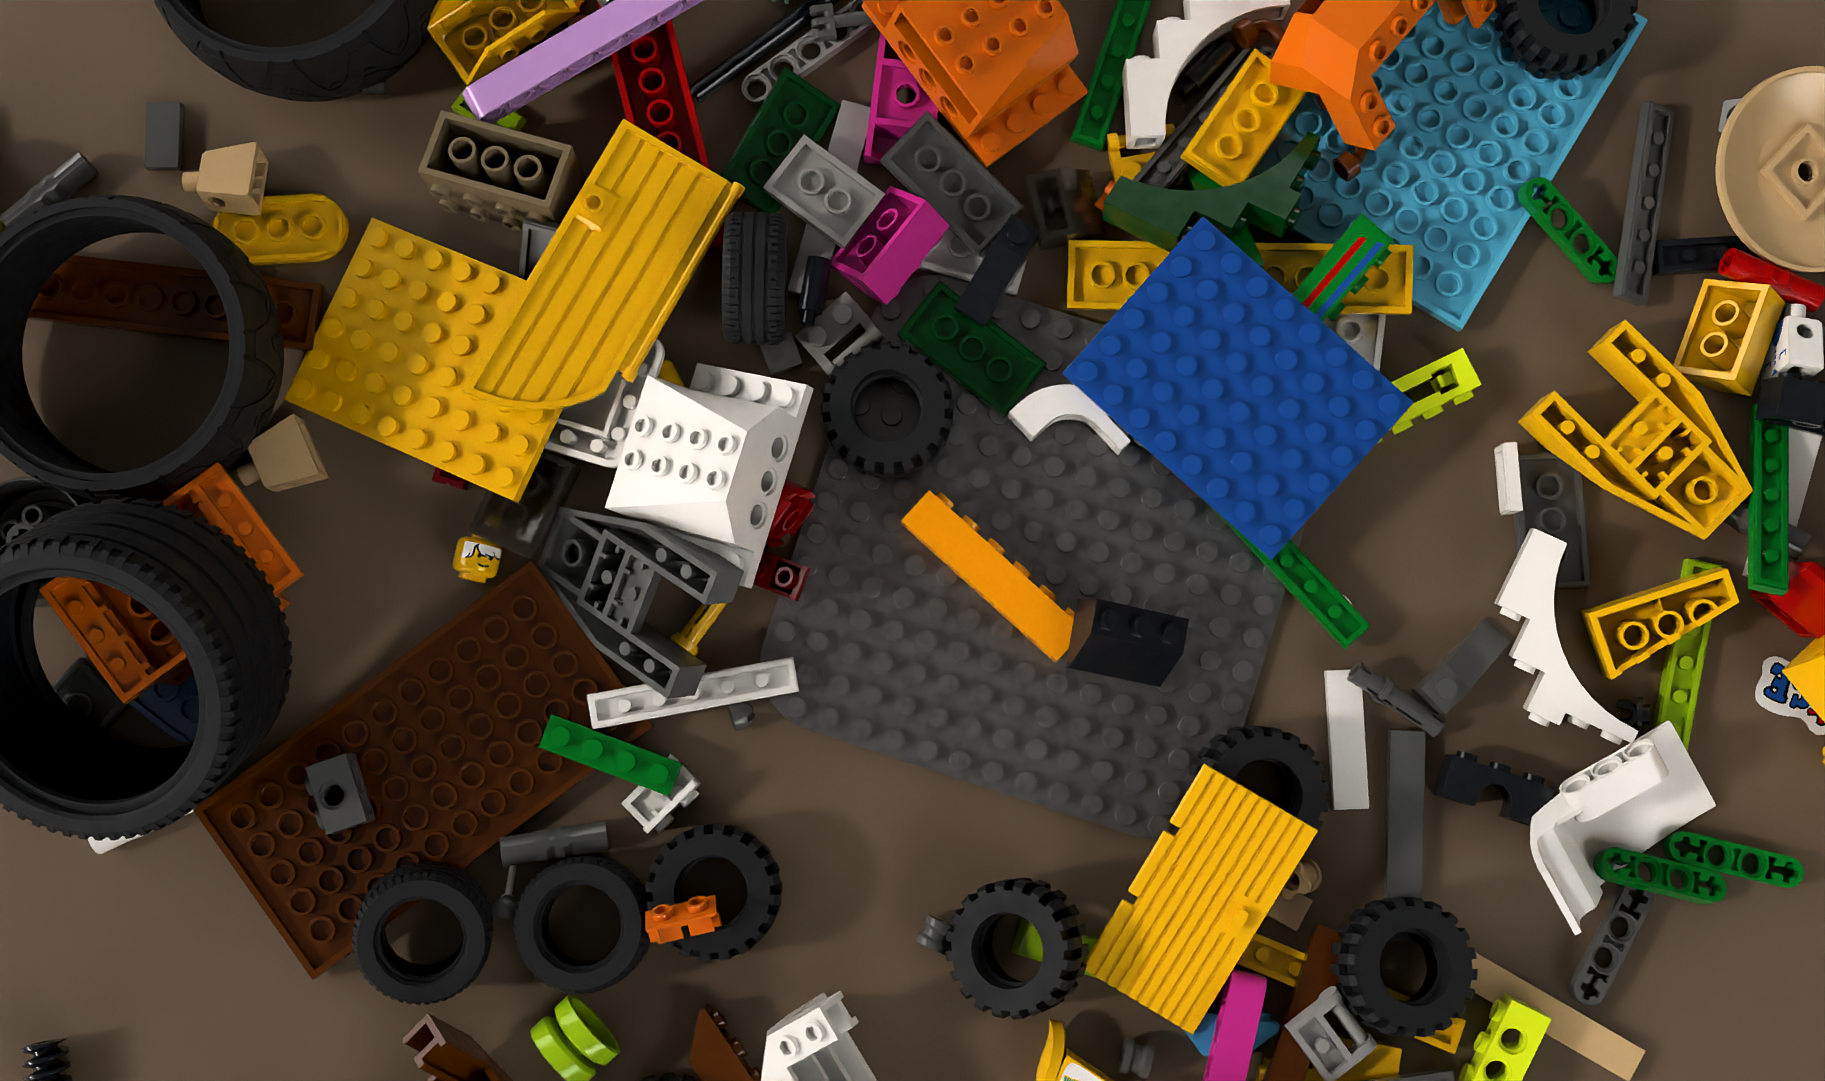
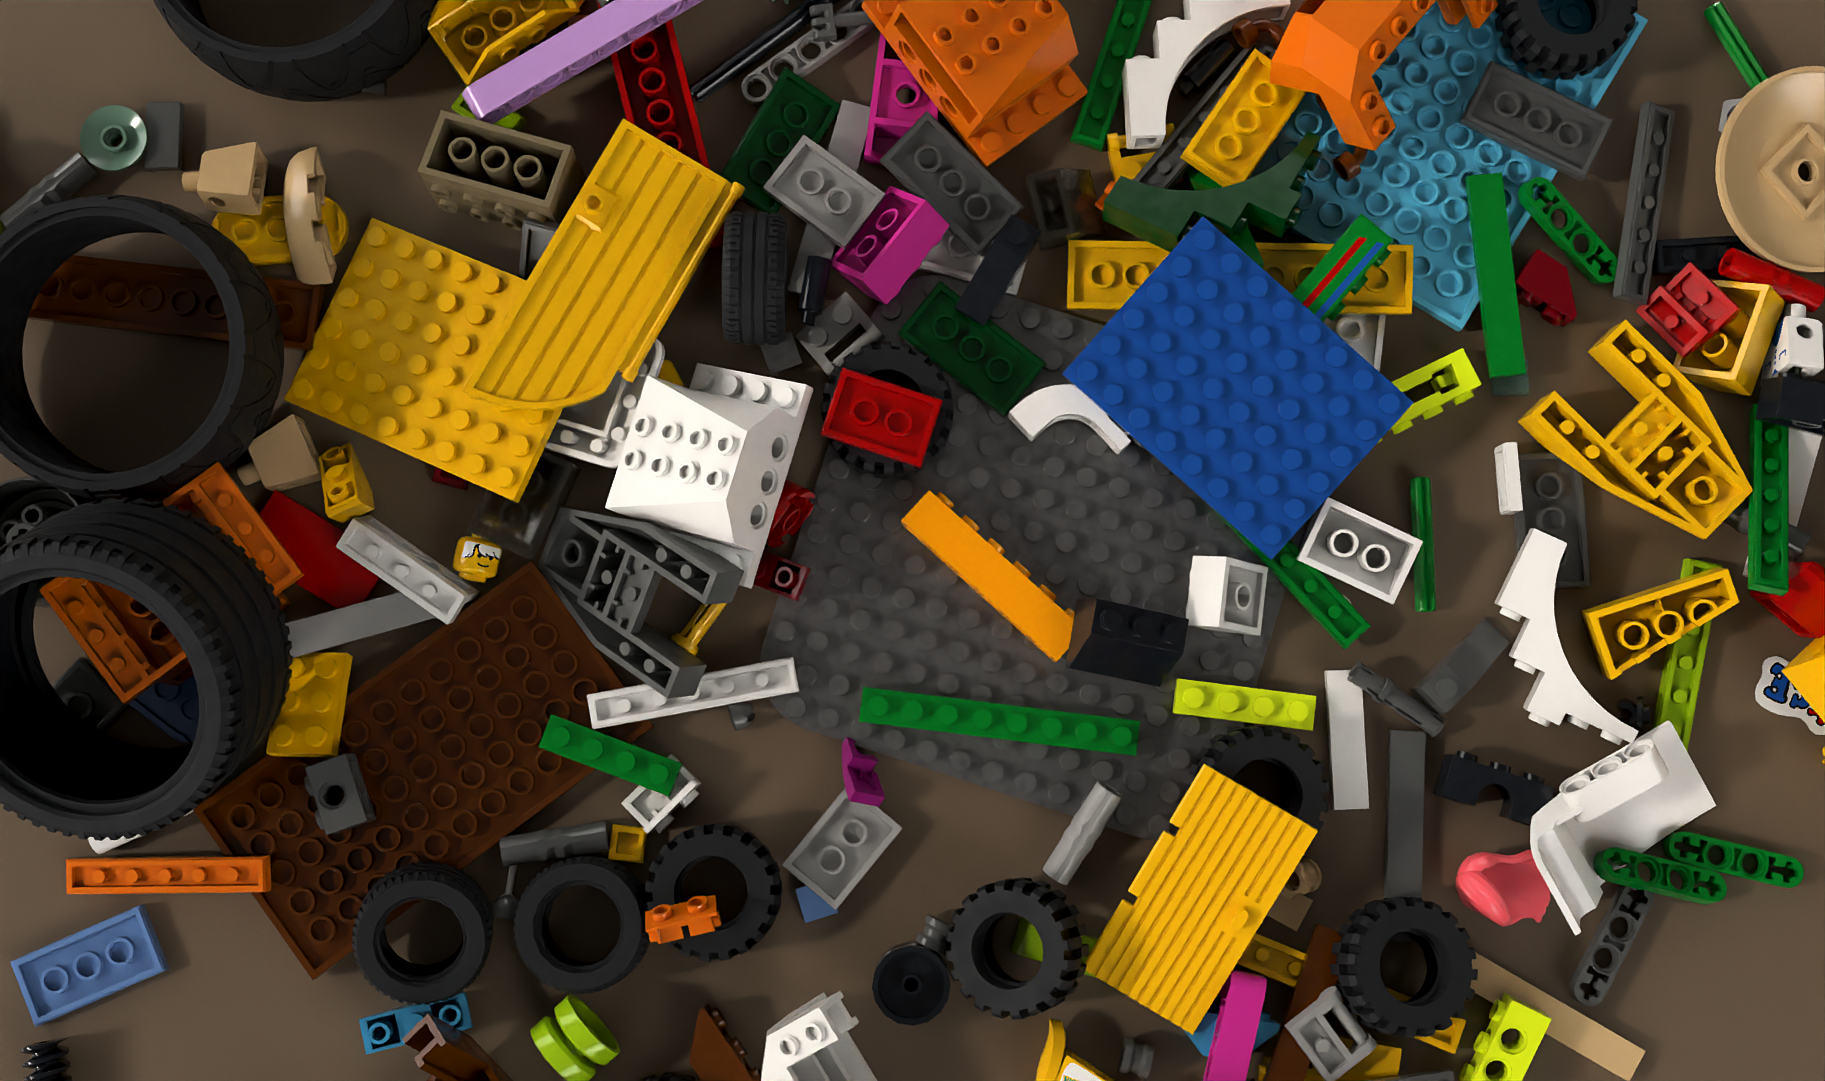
(89, 965): none -> medium blue tile
(102, 130): none -> sand green dish
(168, 874): none -> orange tile
(302, 205): none -> tan brick
(313, 547): none -> red tile
(313, 707): none -> yellow plate
(344, 484): none -> yellow slope
(354, 623): none -> light grey tile
(388, 1027): none -> dark azure slope
(406, 568): none -> white fence
(628, 843): none -> yellow tile
(812, 905): none -> medium blue tile
(841, 848): none -> light grey plate
(859, 777): none -> magenta slope
(881, 417): none -> red tile
(902, 1002): none -> black wheel
(999, 721): none -> green plate
(1082, 832): none -> light grey axle
(1226, 595): none -> white slope
(1244, 704): none -> neon yellow plate
(1358, 550): none -> white slope
(1423, 529): none -> green axle
(1495, 275): none -> green tile
(1503, 887): none -> coral piece
(1511, 385): none -> clear light blue tile
(1536, 121): none -> dark grey tile
(1547, 288): none -> dark red slope
(1688, 310): none -> red slope
(1735, 44): none -> green axle

